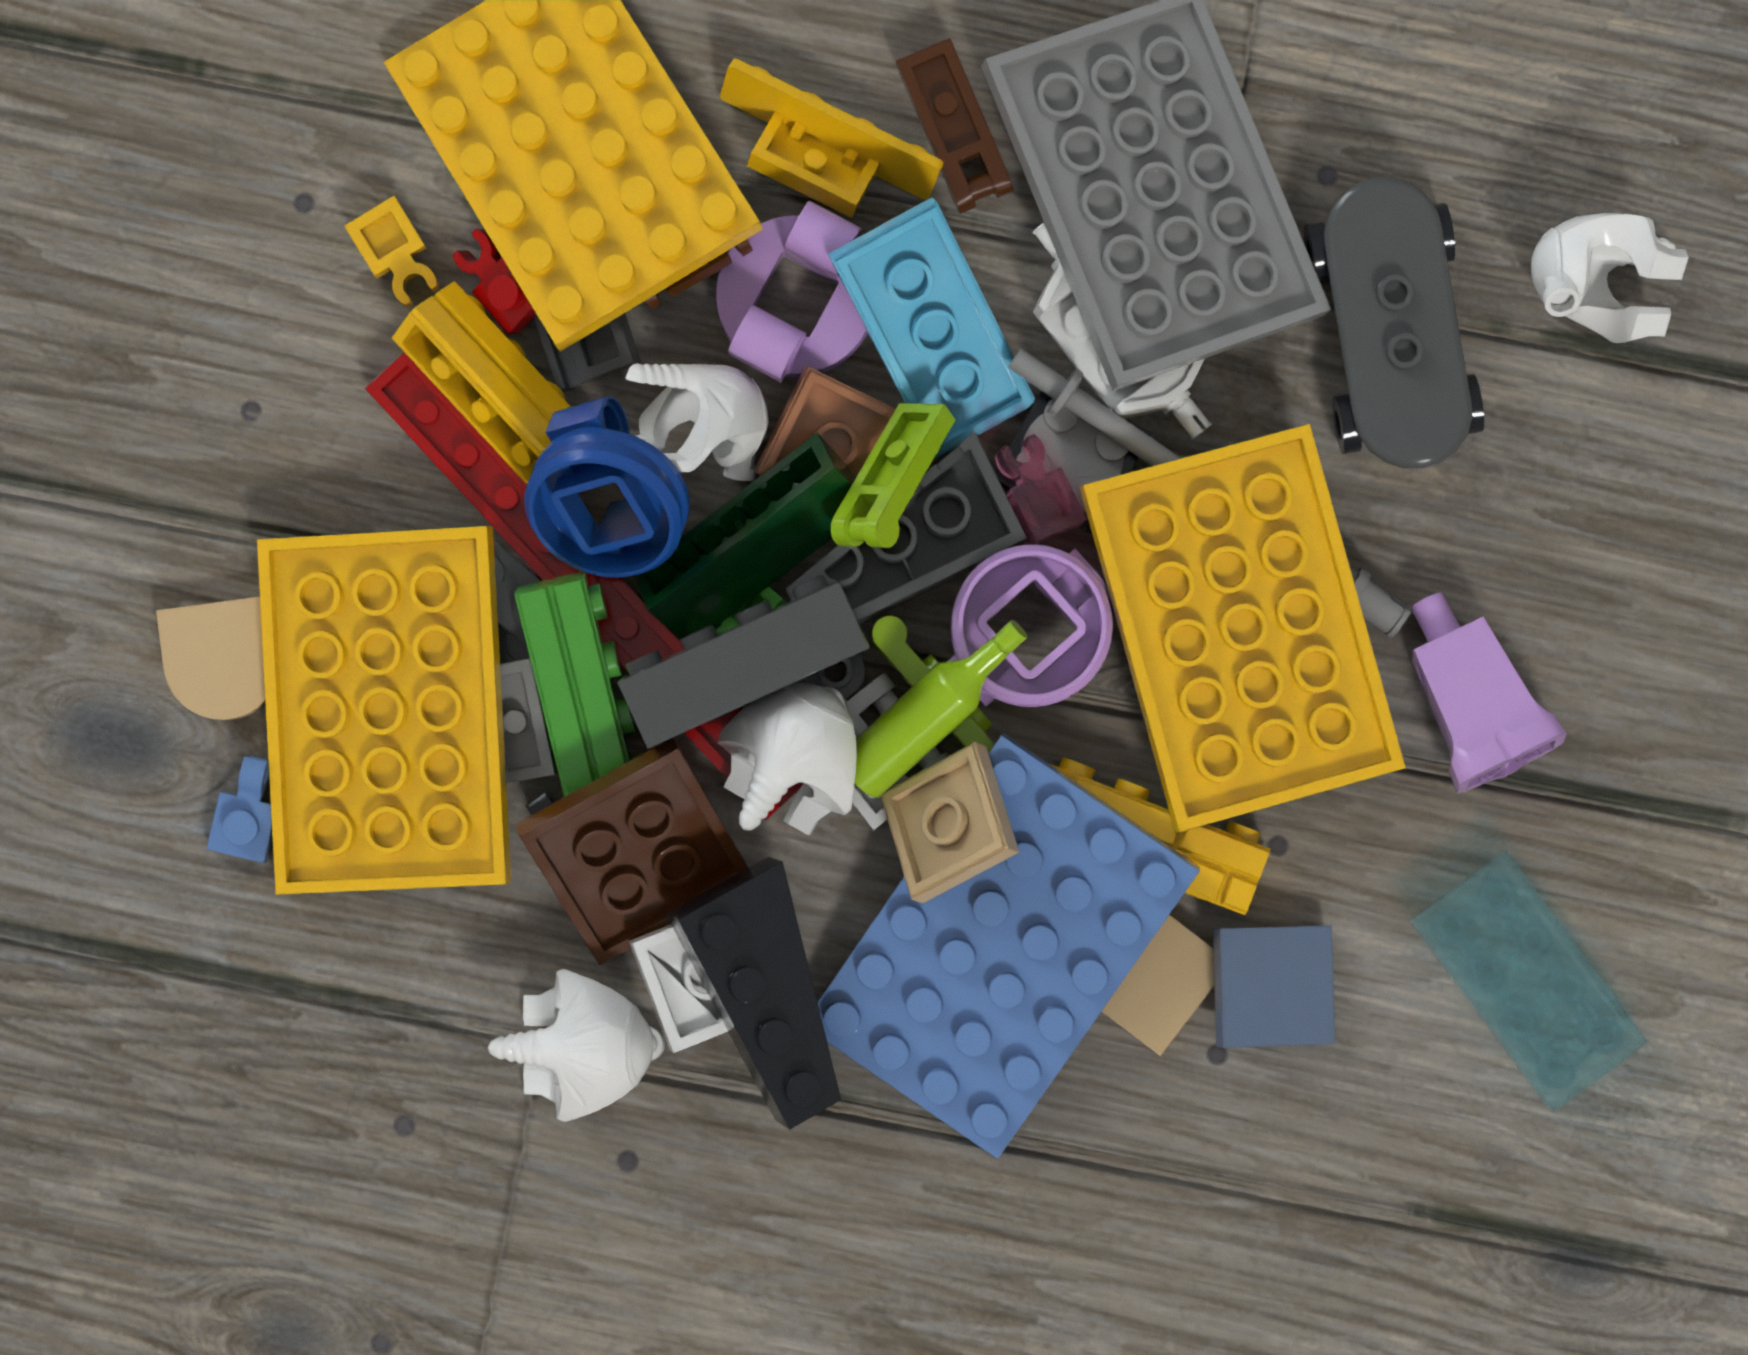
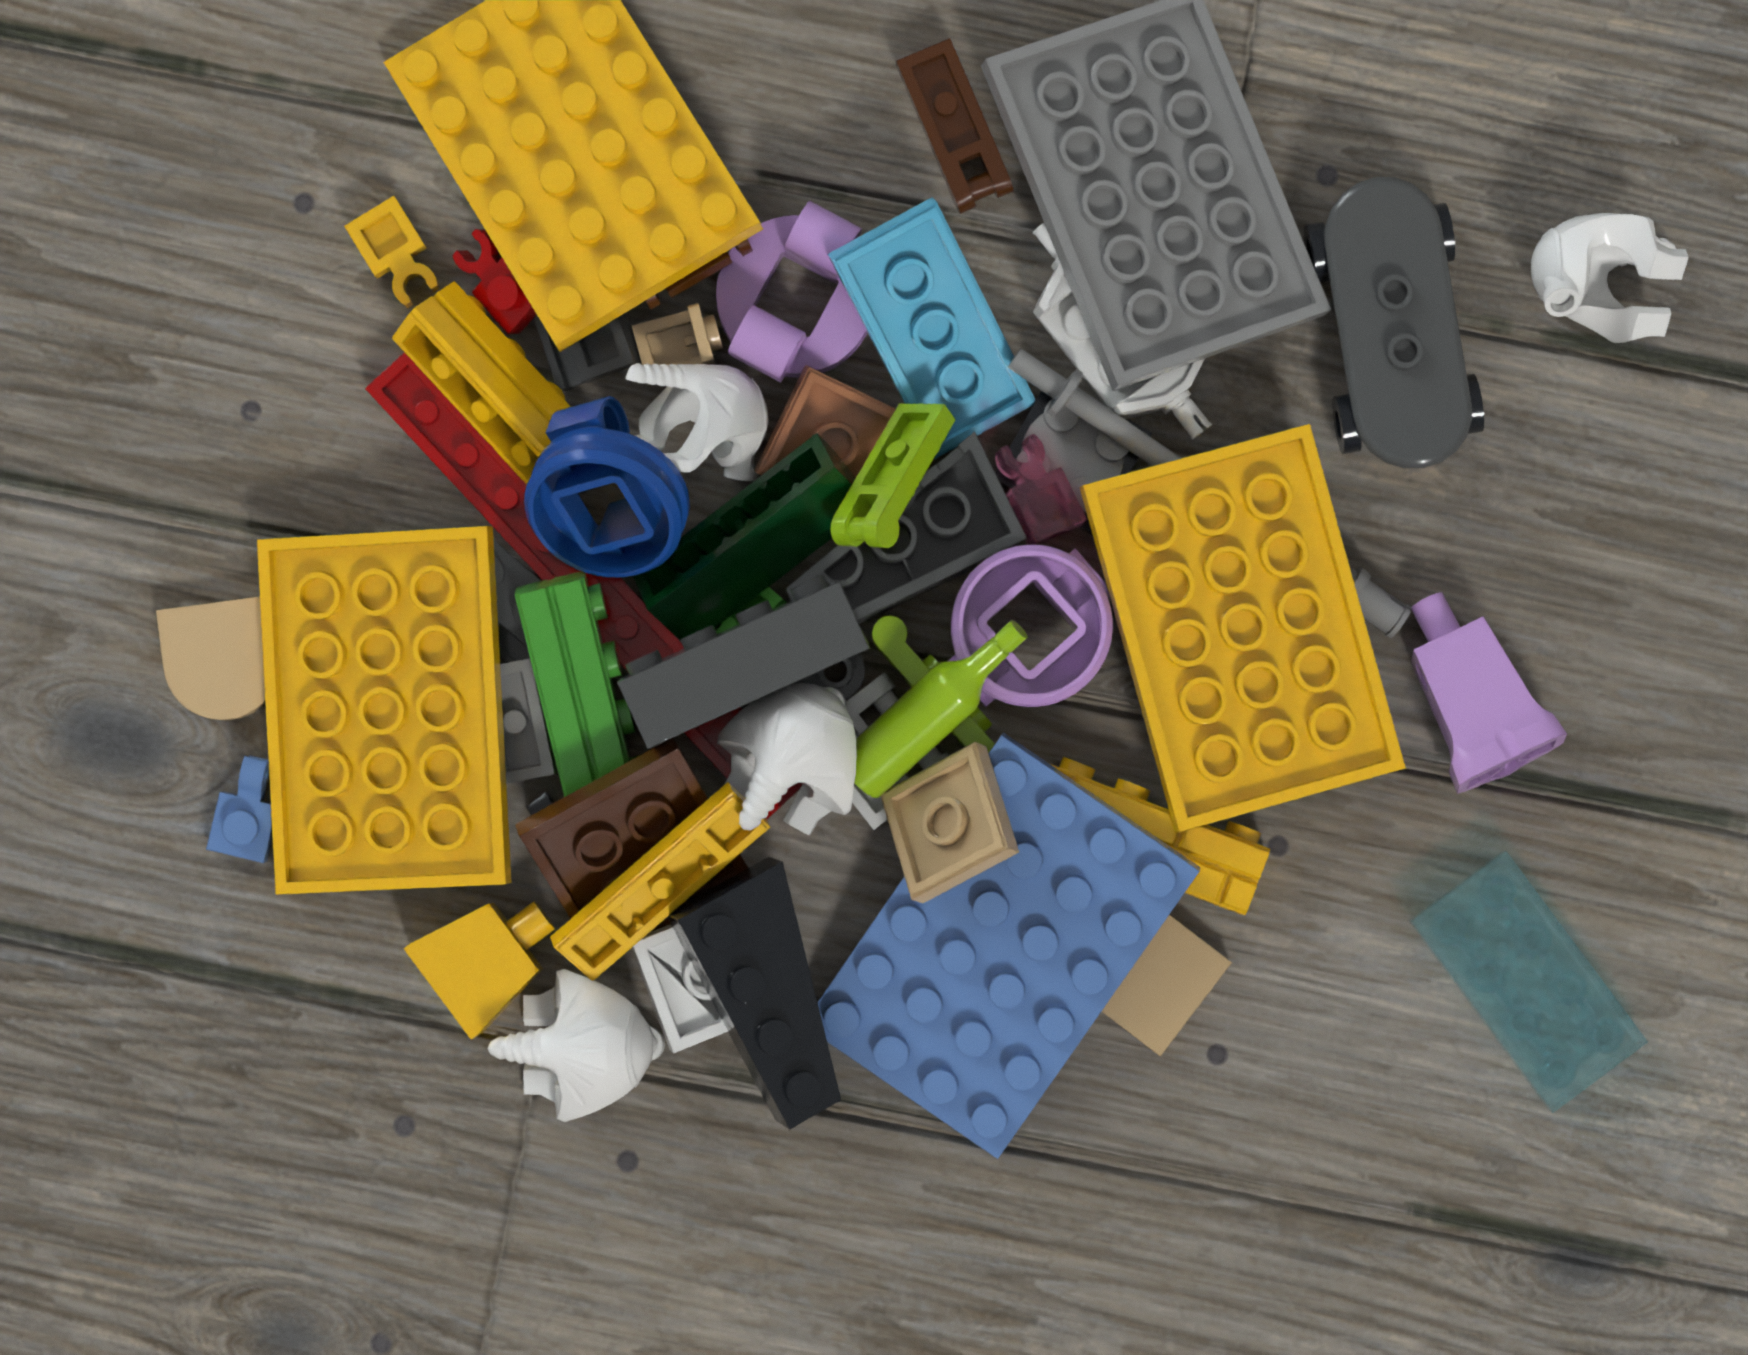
(481, 962): none -> yellow torso
(656, 884): none -> yellow plate
(678, 338): none -> tan bracket
(821, 146): yellow bracket -> none
(1273, 986): sand blue tile -> none

